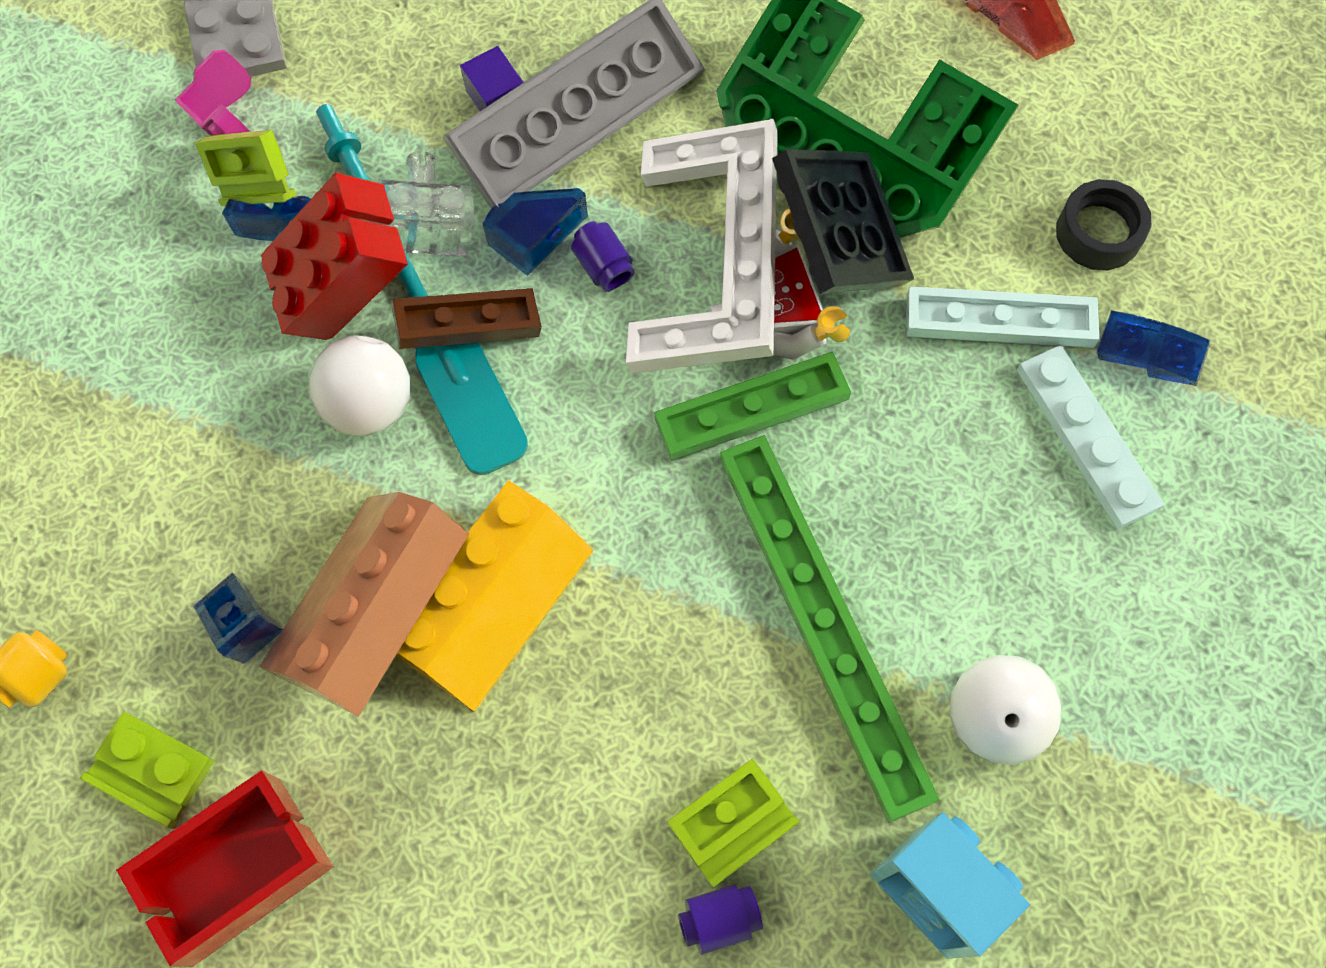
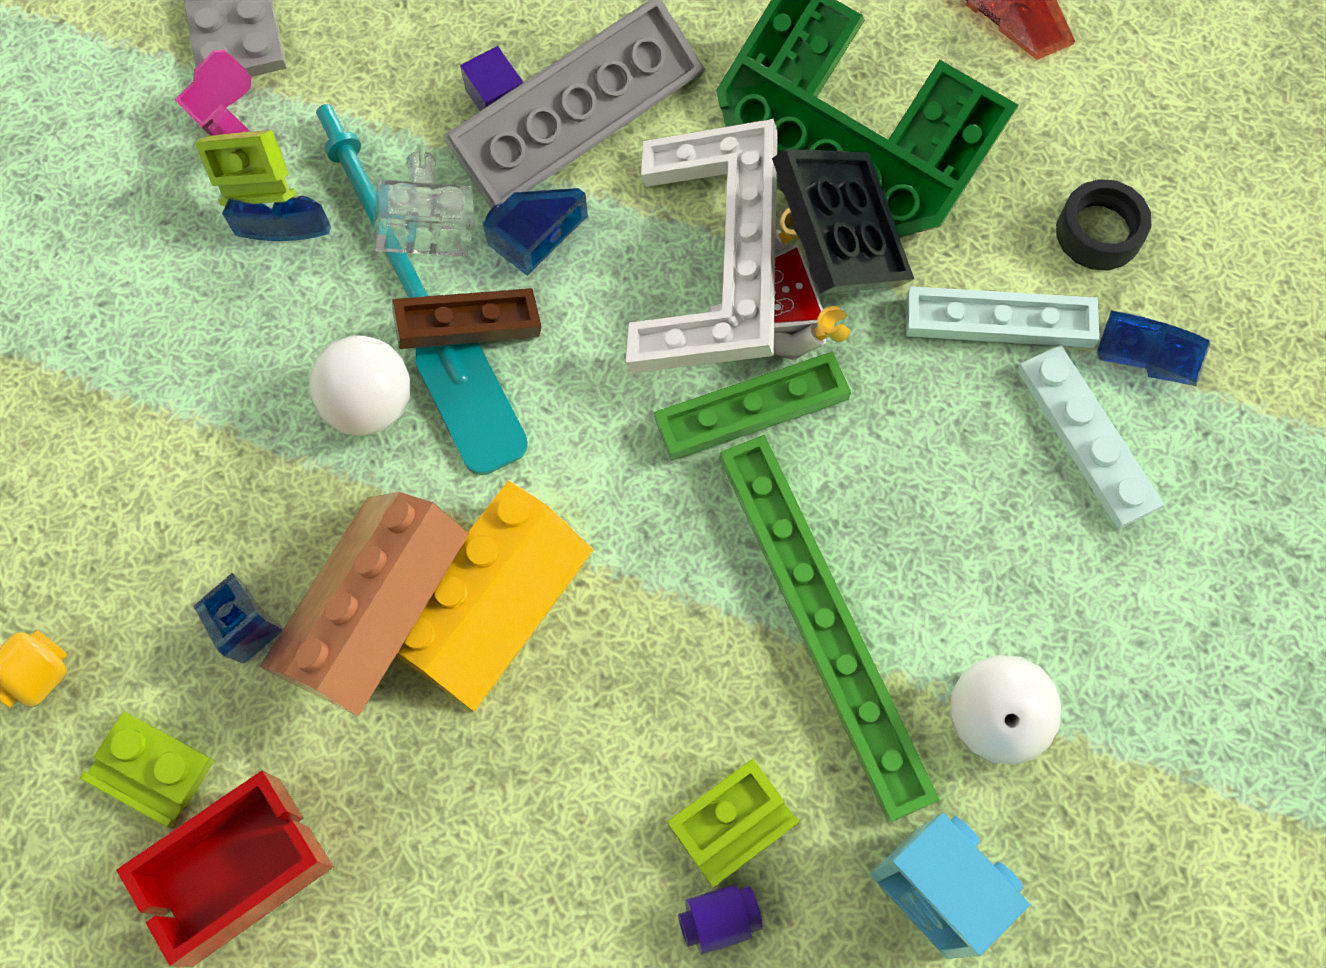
(332, 261): red piece -> none
(602, 255): dark purple brick -> none

